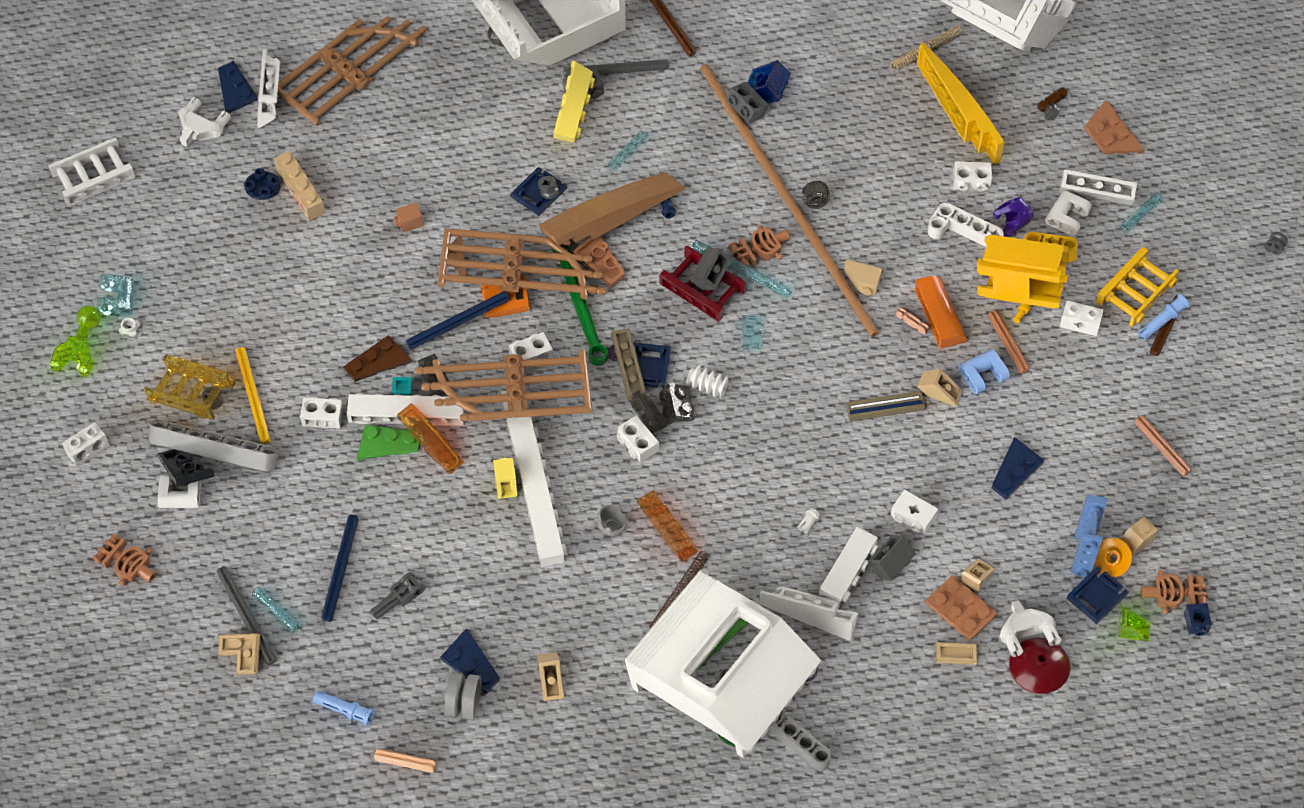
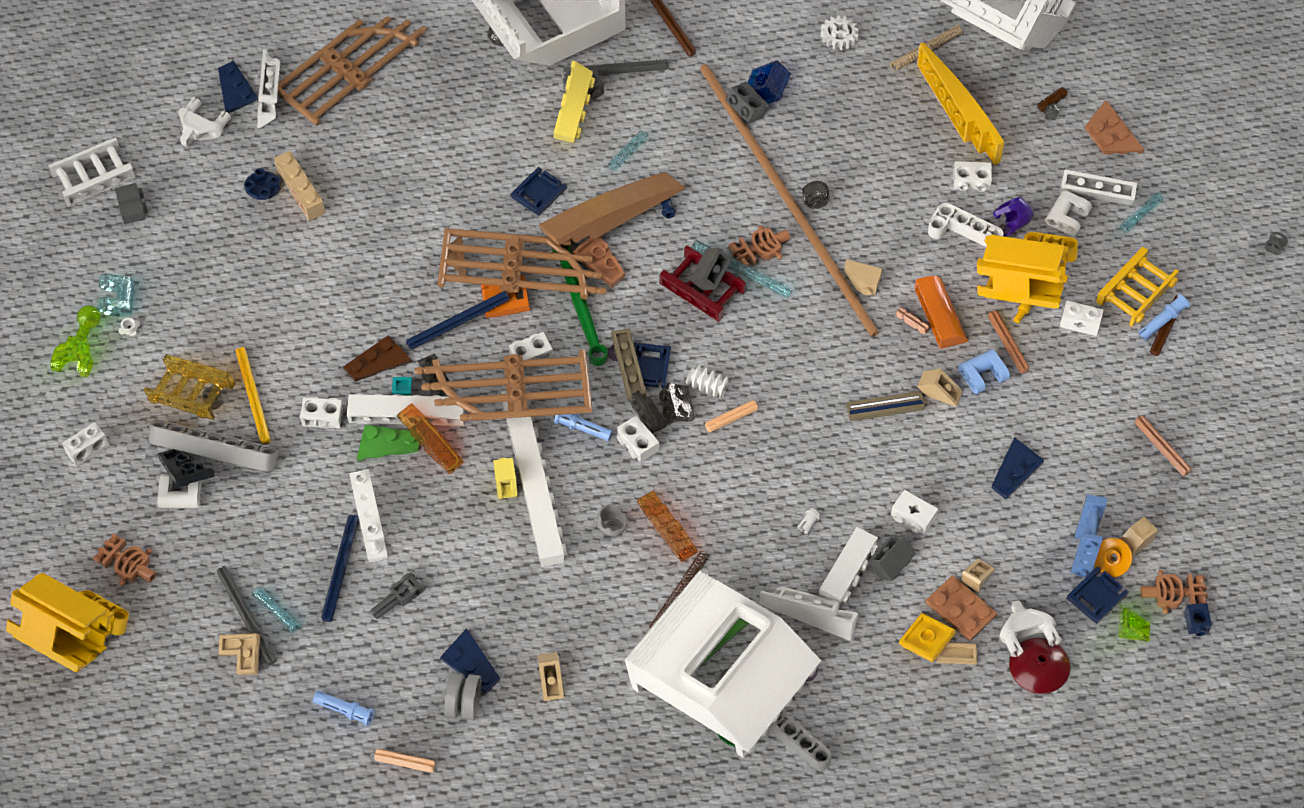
(64, 621): none -> yellow piece
(130, 203): none -> dark grey brick
(368, 515): none -> white fence
(408, 217): nougat brick -> none
(548, 187): dark grey wheel -> none
(573, 424): none -> light blue pin
(731, 416): none -> light nougat axle
(751, 332): clear light blue tile -> none
(840, 32): none -> white gear
(927, 637): none -> yellow tile

